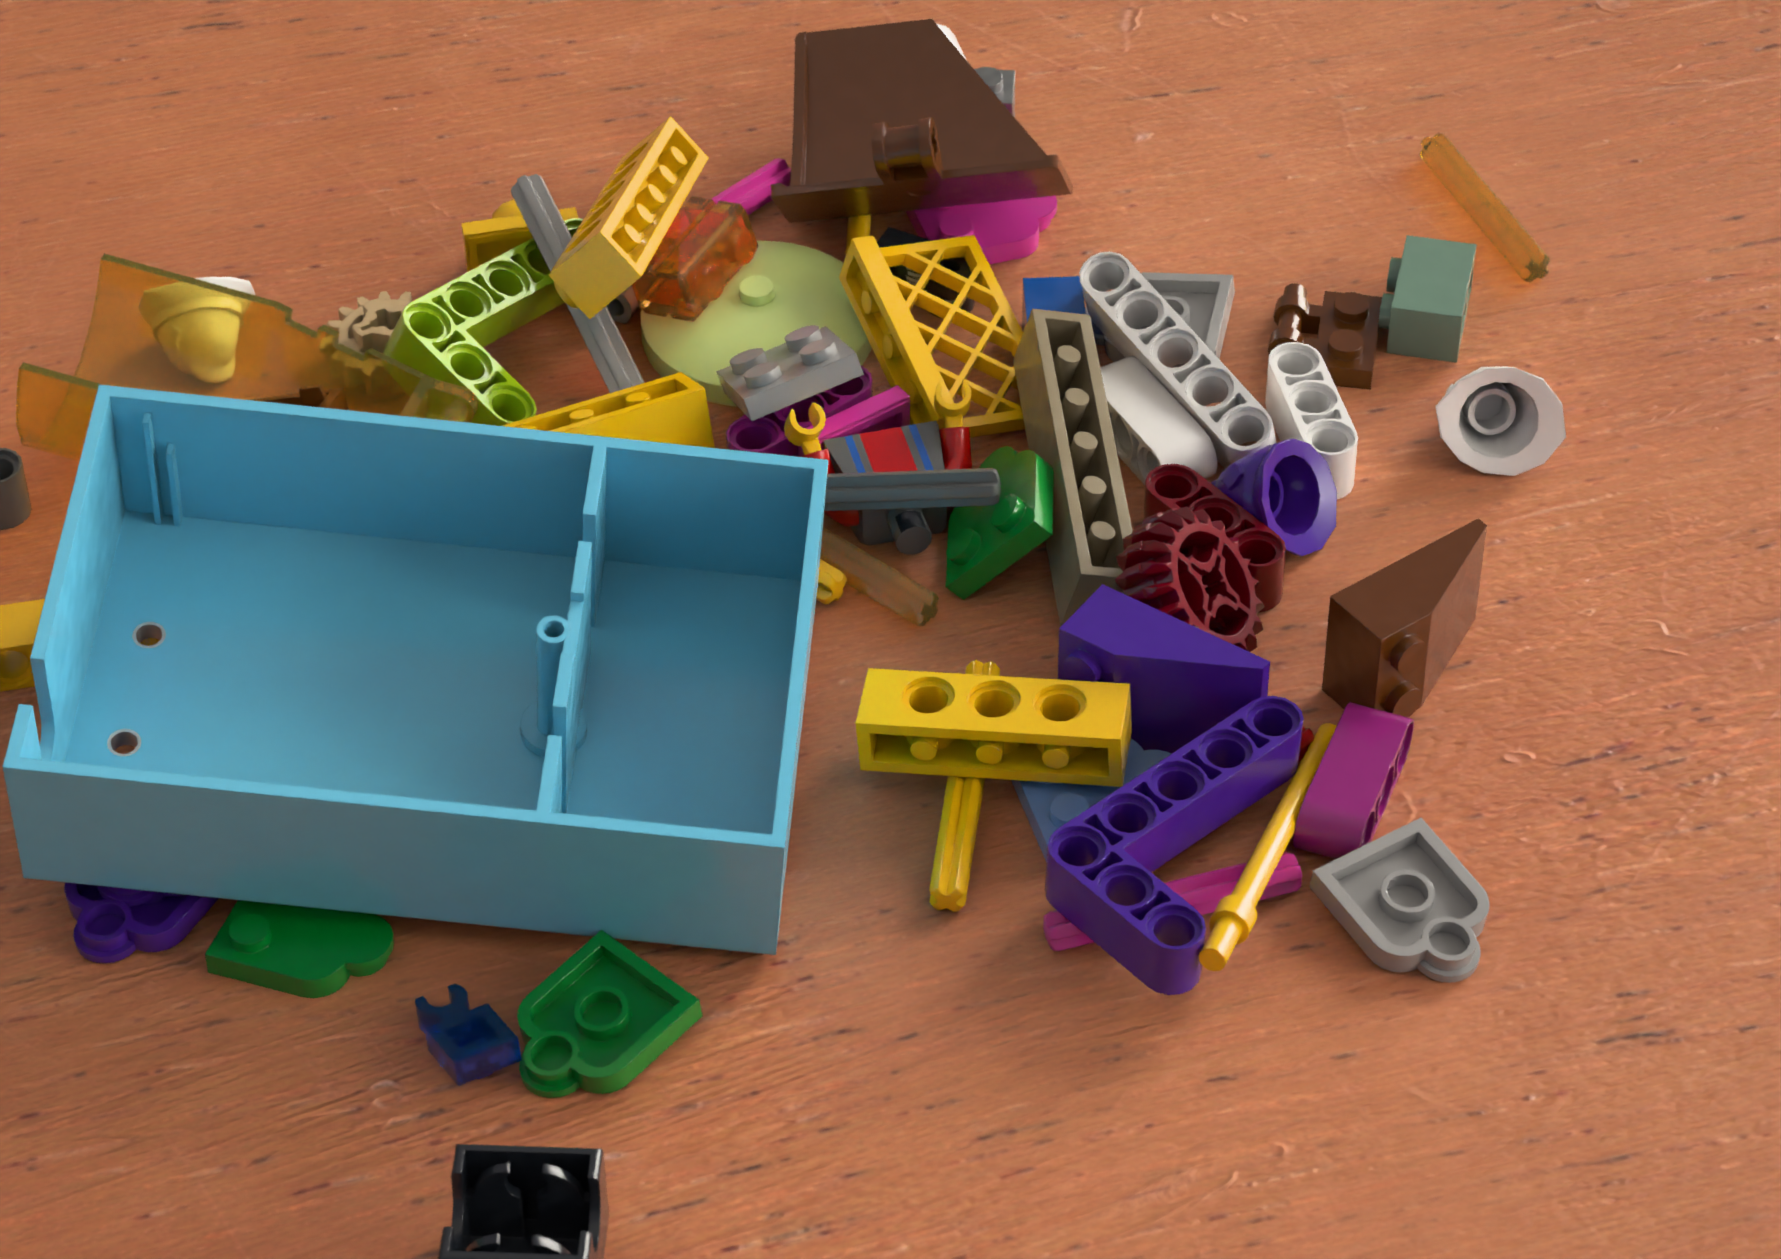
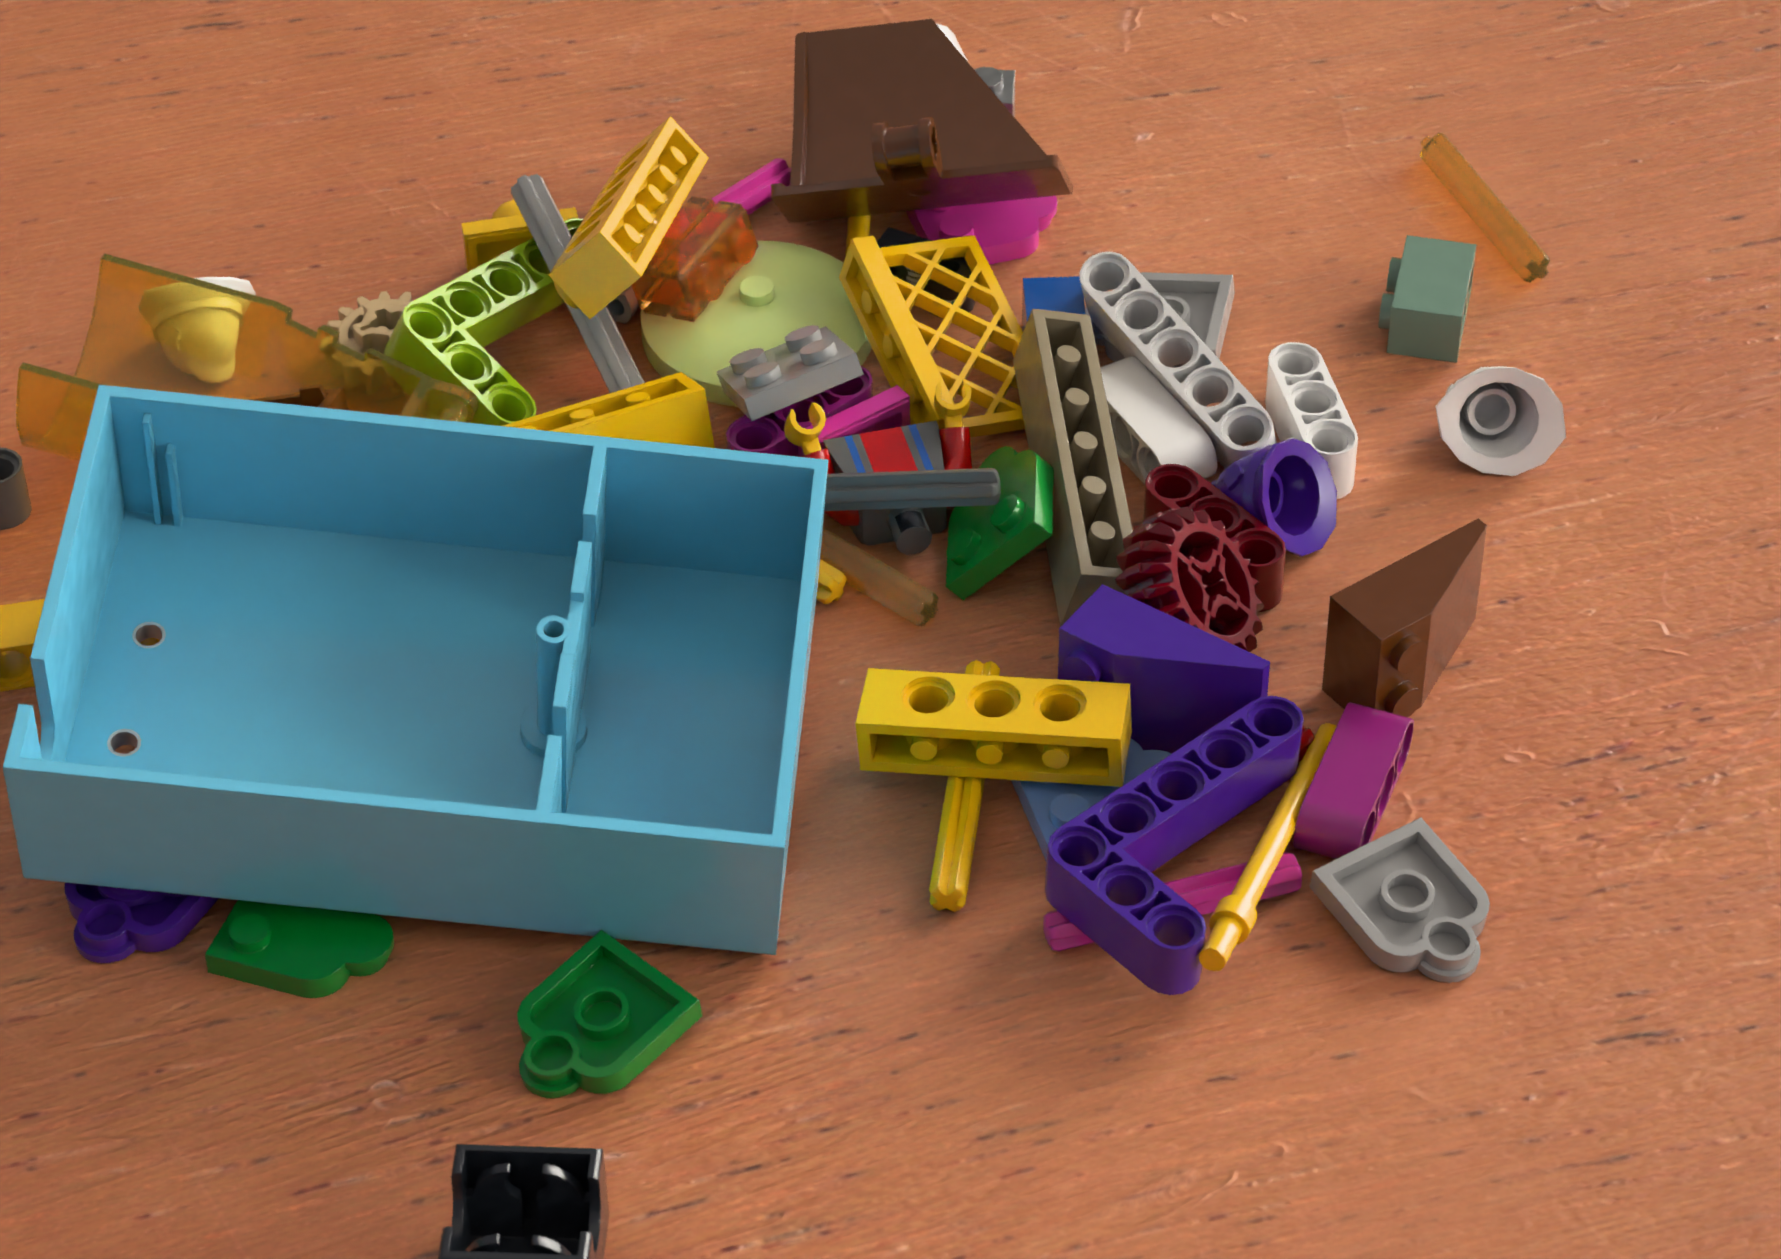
(466, 1040): clear blue plate -> none
(1344, 327): reddish brown plate -> none

